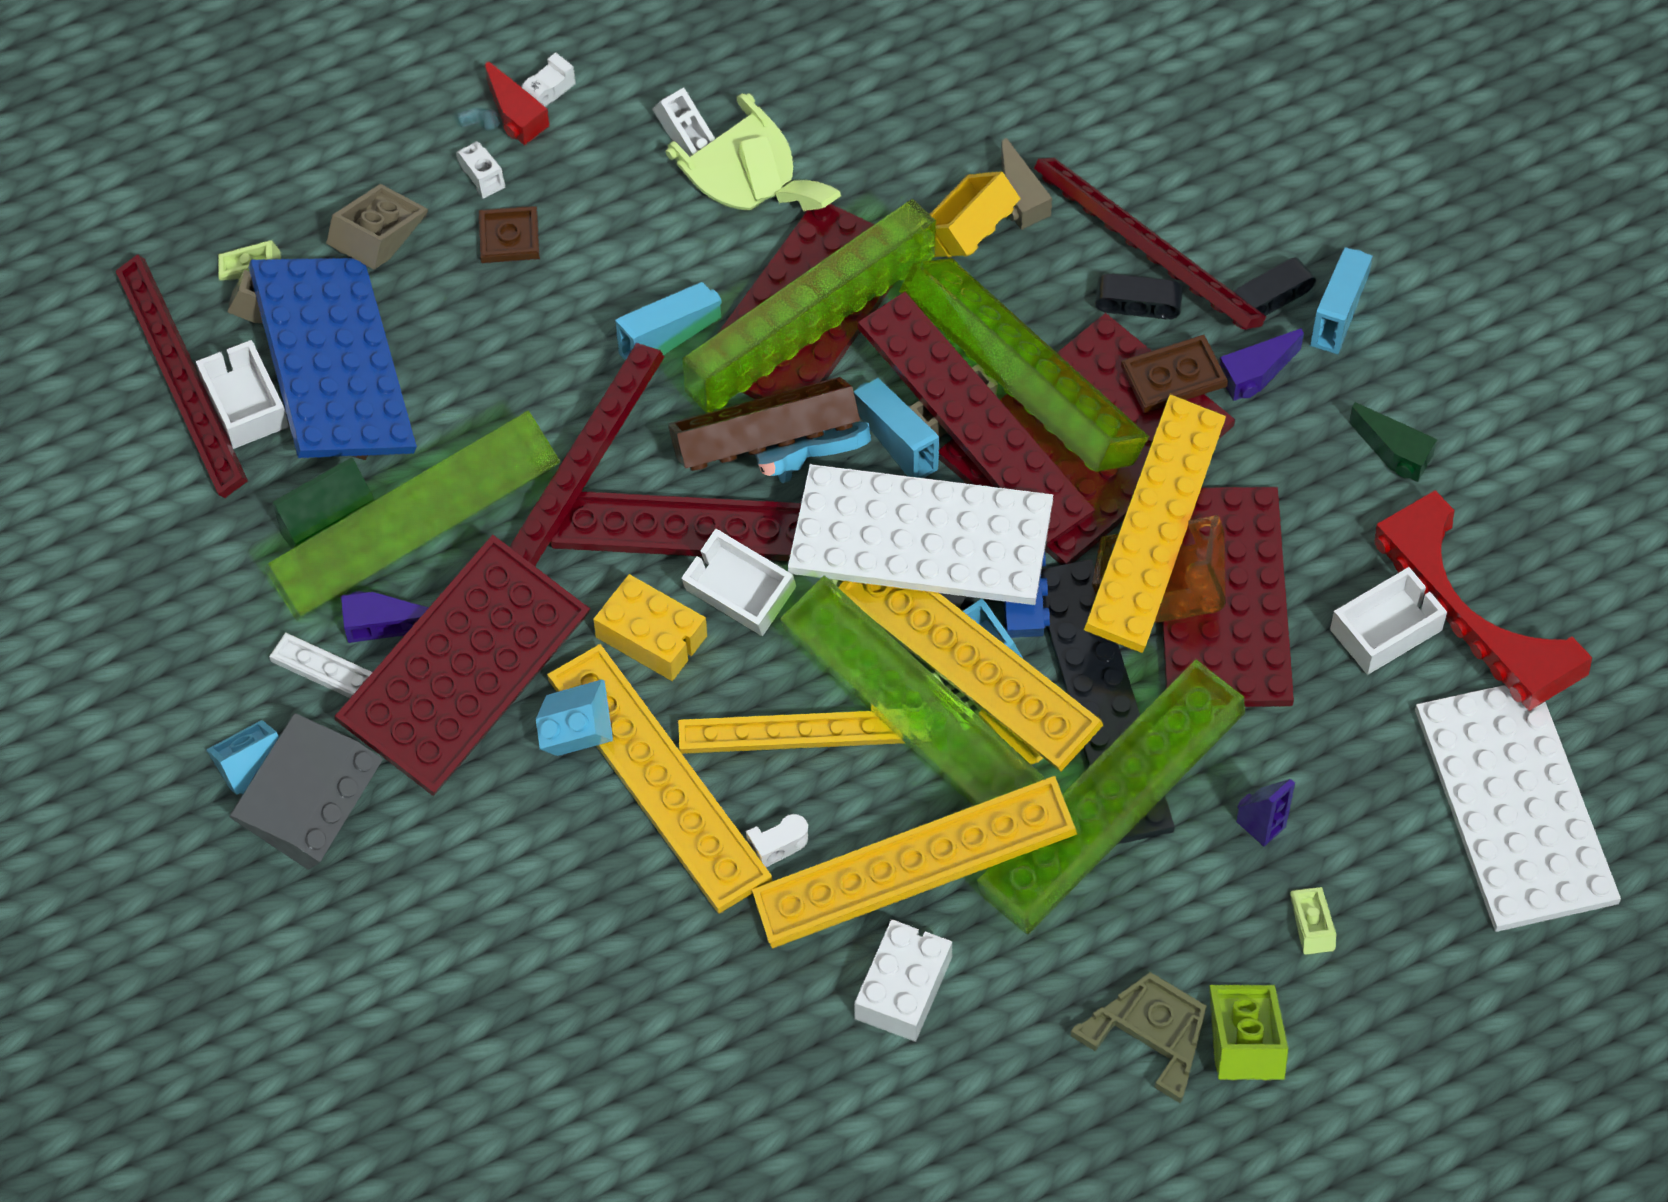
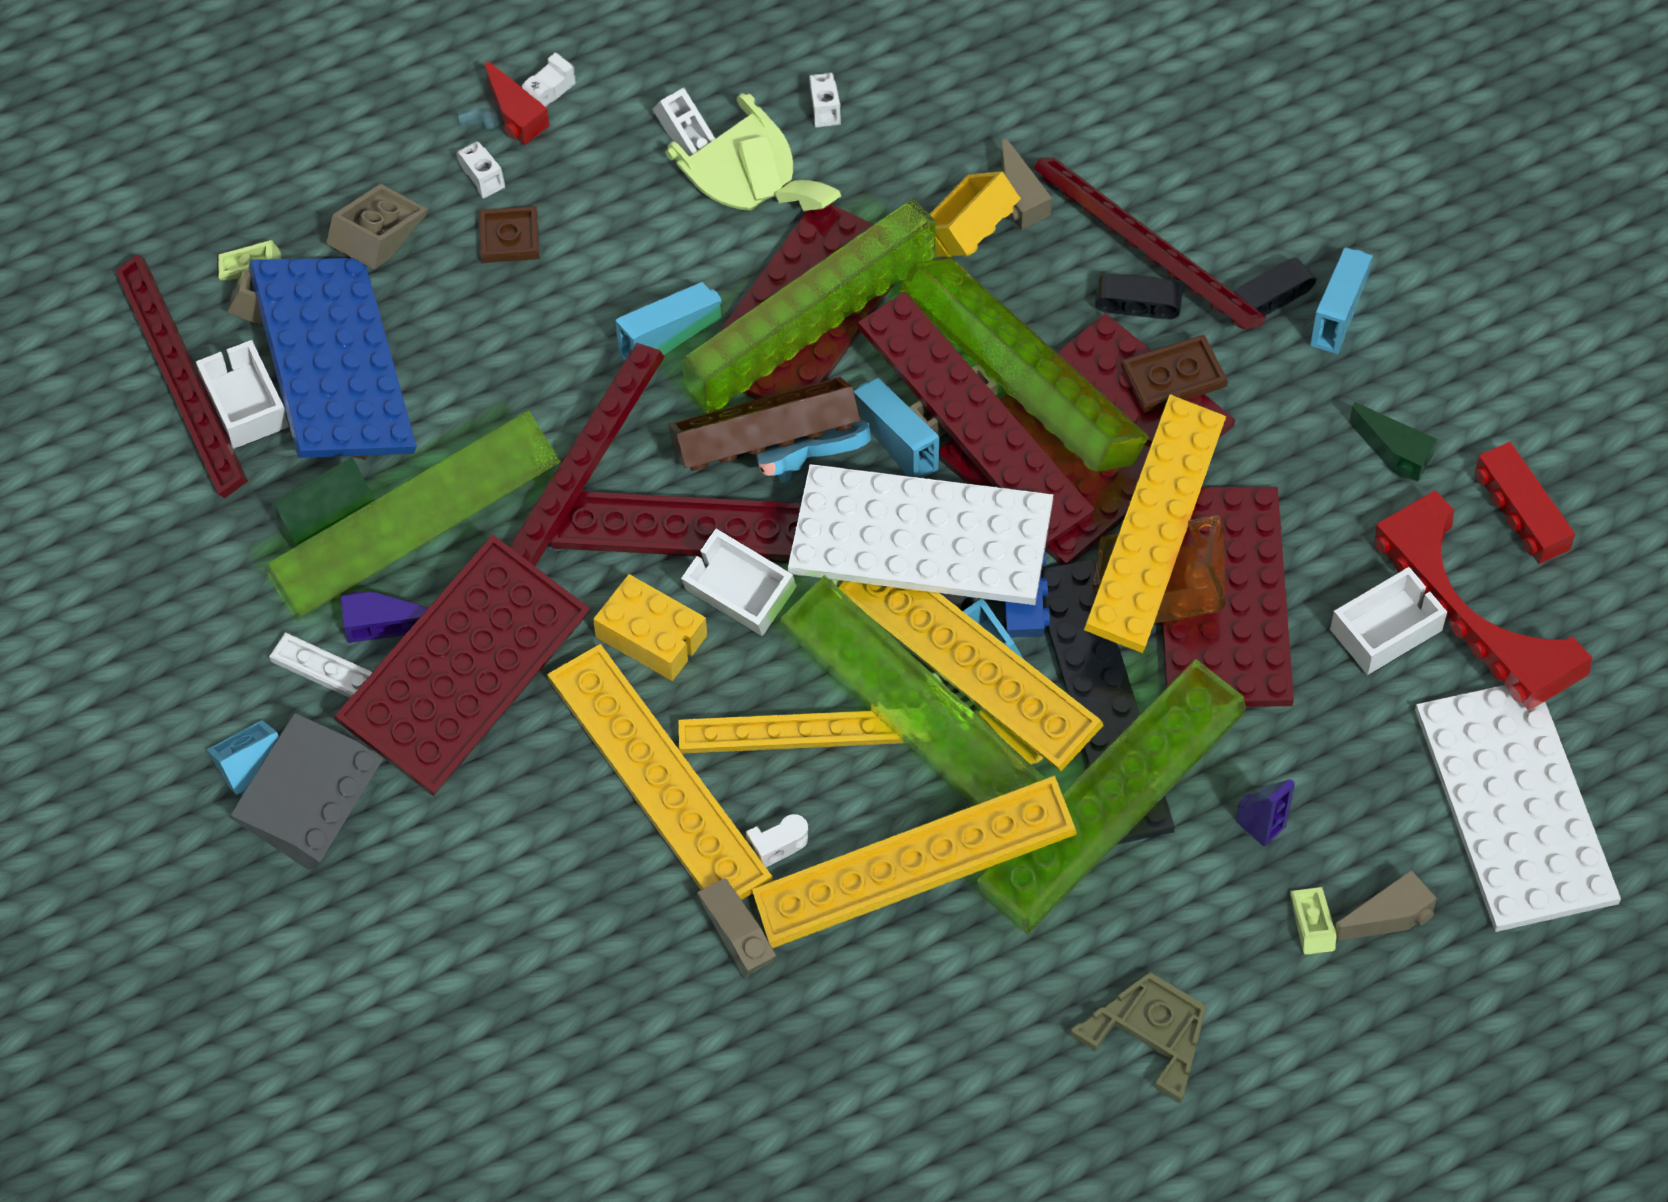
(574, 719): medium azure slope -> none
(737, 928): none -> dark tan slope
(824, 100): none -> white leg
(903, 980): white piece -> none
(1247, 1032): lime slope -> none
(1257, 365): dark purple slope -> none
(1390, 911): none -> dark tan slope
(1524, 503): none -> red brick

